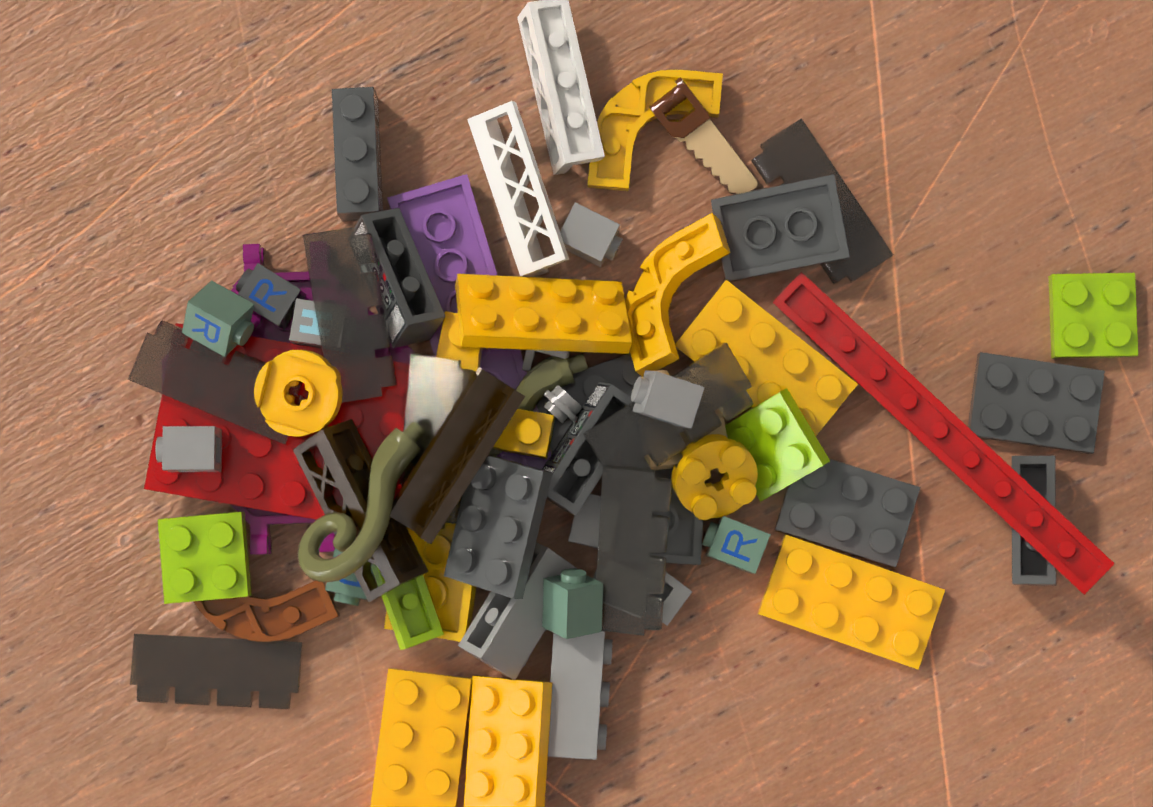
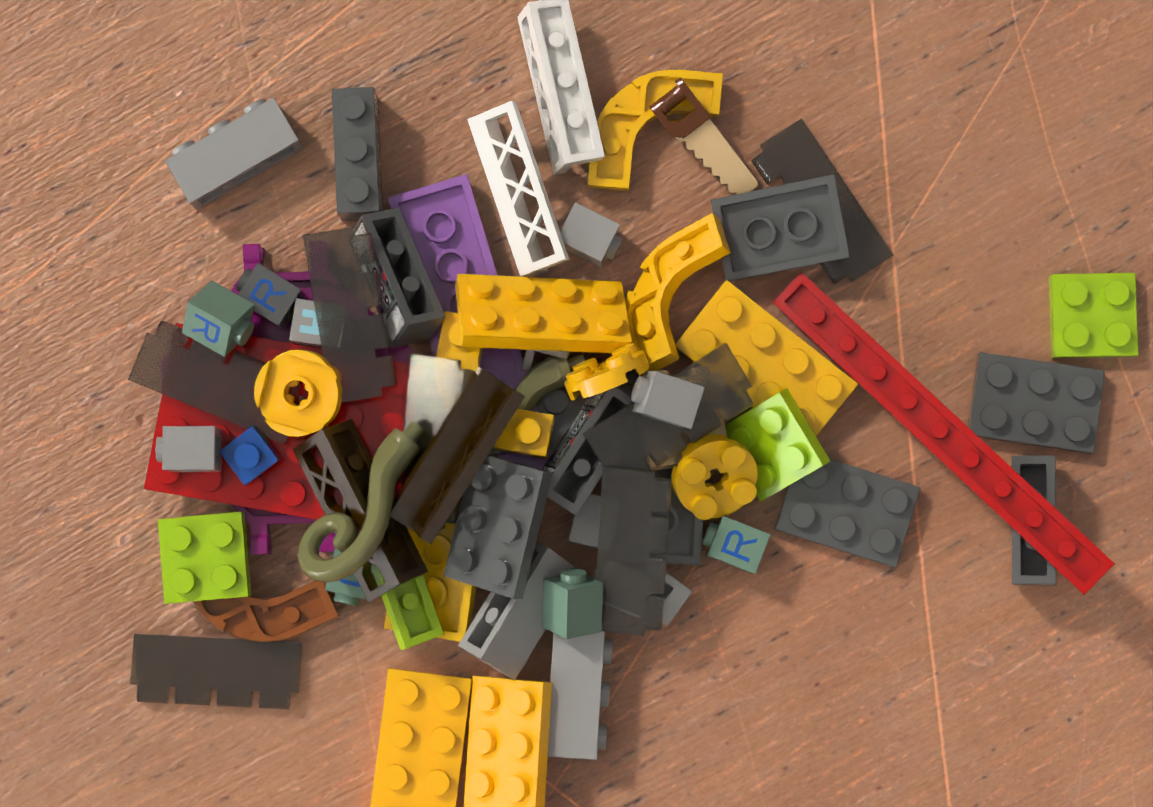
(233, 152): none -> light grey brick
(250, 454): none -> blue plate
(562, 404): light grey plate -> none
(594, 378): none -> yellow plate
(851, 601): yellow plate -> none

